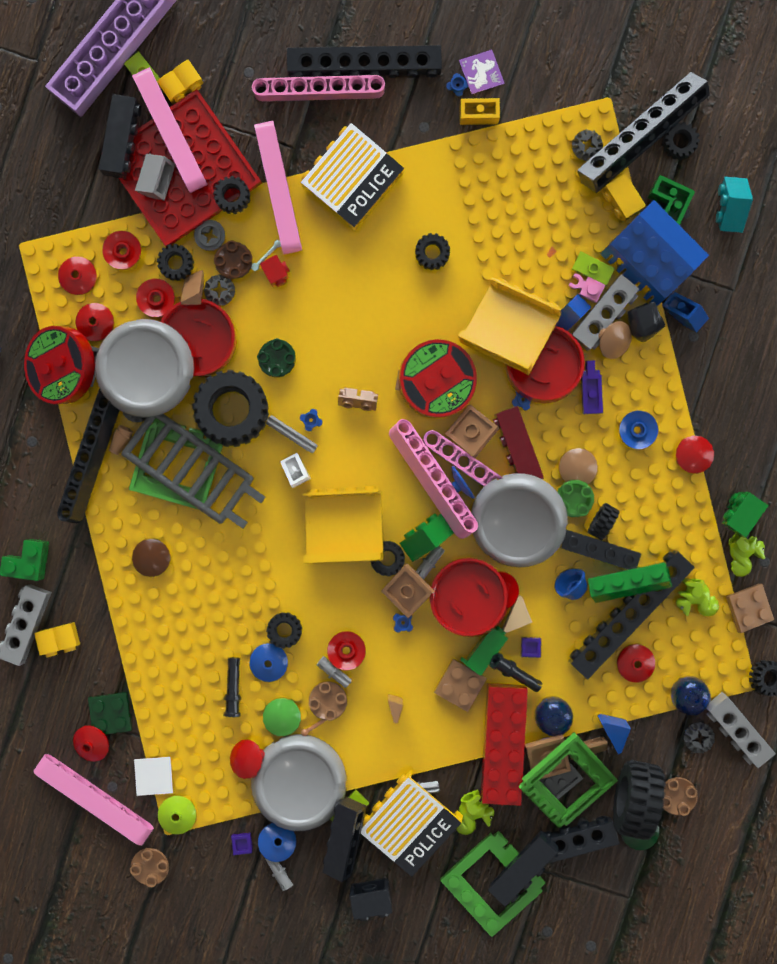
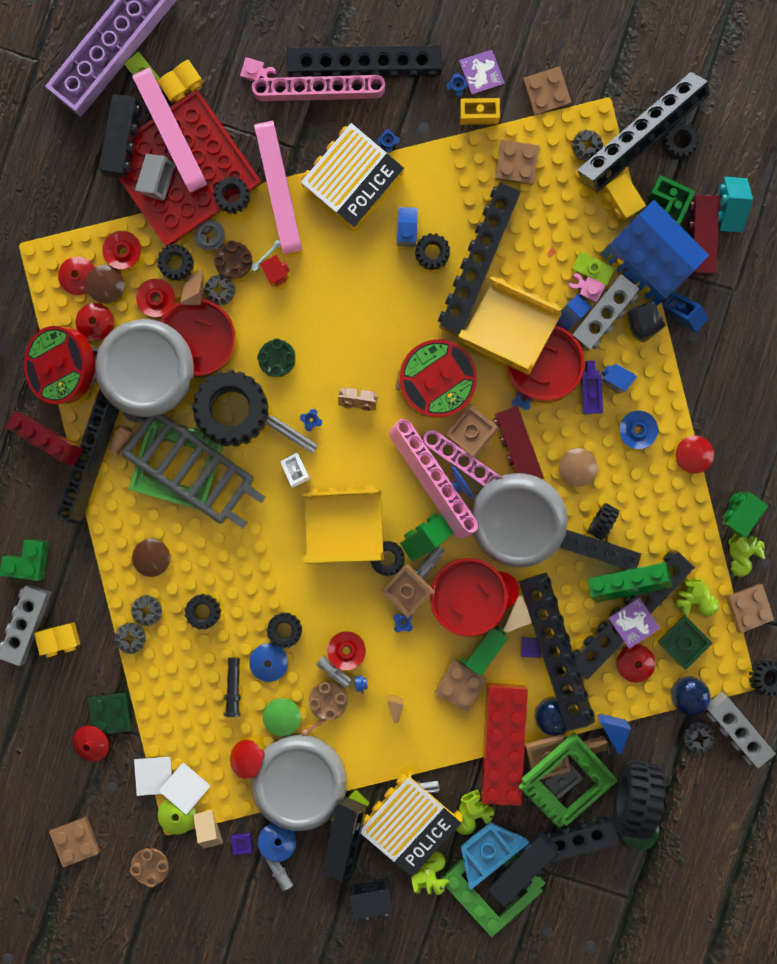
(44, 438): none -> dark red brick
(74, 841): none -> medium nougat plate
(93, 799): bright pink beam -> none
(105, 284): none -> reddish brown dish
(135, 631): none -> dark grey gear
(154, 606): none -> dark grey gear
(184, 788): none -> white sticker
(191, 611): none -> black tyre
(207, 829): none -> tan slope
(255, 69): none -> bright pink plate
(360, 684): none -> blue plate
(388, 135): none -> blue plate
(407, 226): none -> blue slope
(426, 875): none -> lime animal
(488, 851): none -> dark azure wing
(509, 197): none -> black brick
(510, 669): black pin -> none
(517, 162): none -> medium nougat plate
(547, 91): none -> medium nougat plate
(553, 660): none -> black brick
(571, 584): blue helmet -> none
(577, 497): bright green dish -> none
(615, 340): medium nougat dish -> none
(617, 378): none -> blue slope
(634, 623): none -> medium lavender sticker
(679, 796): medium nougat dish -> none
(684, 642): none -> dark green plate
(704, 230): none -> dark red brick

